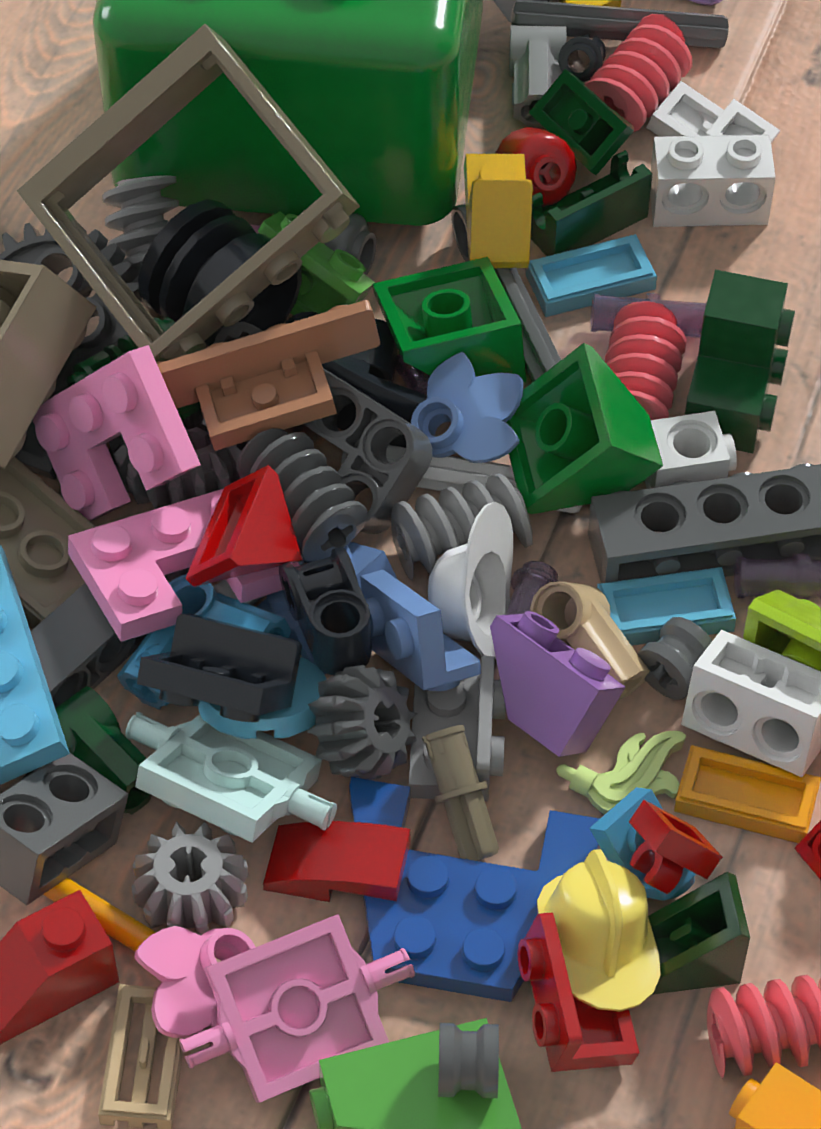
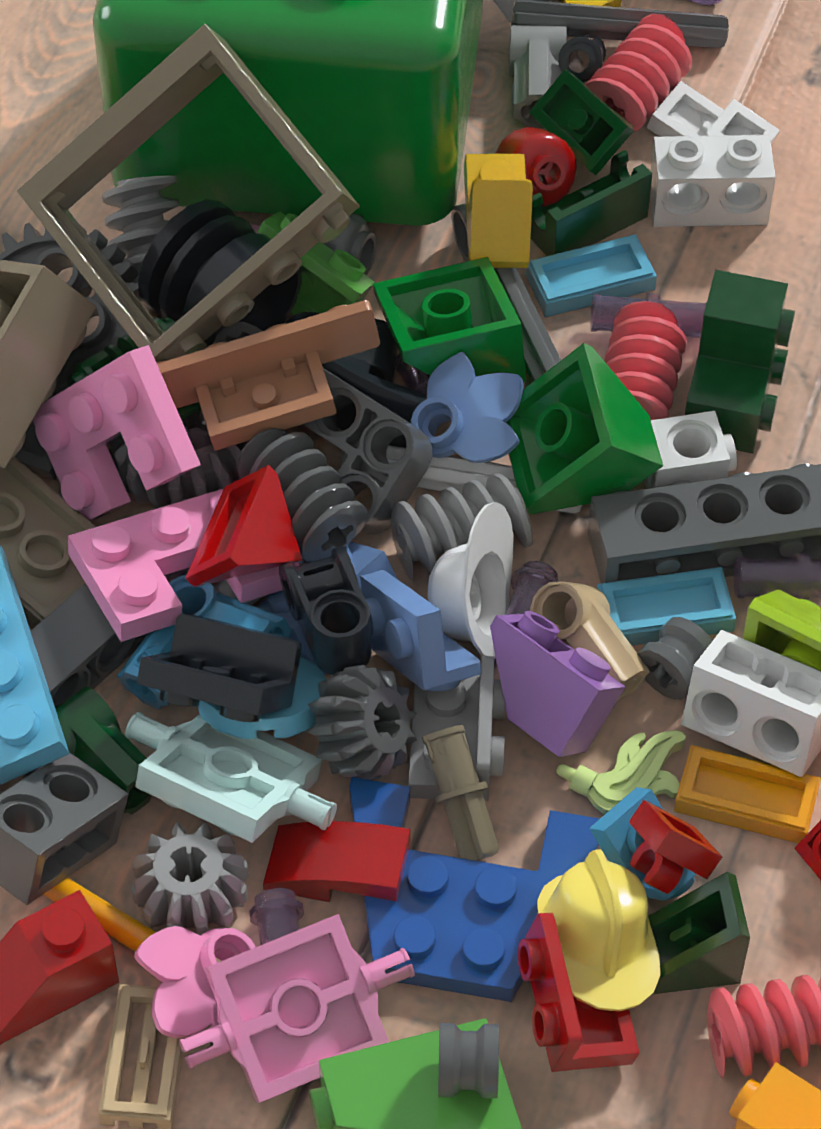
(276, 913): none -> clear purple pin

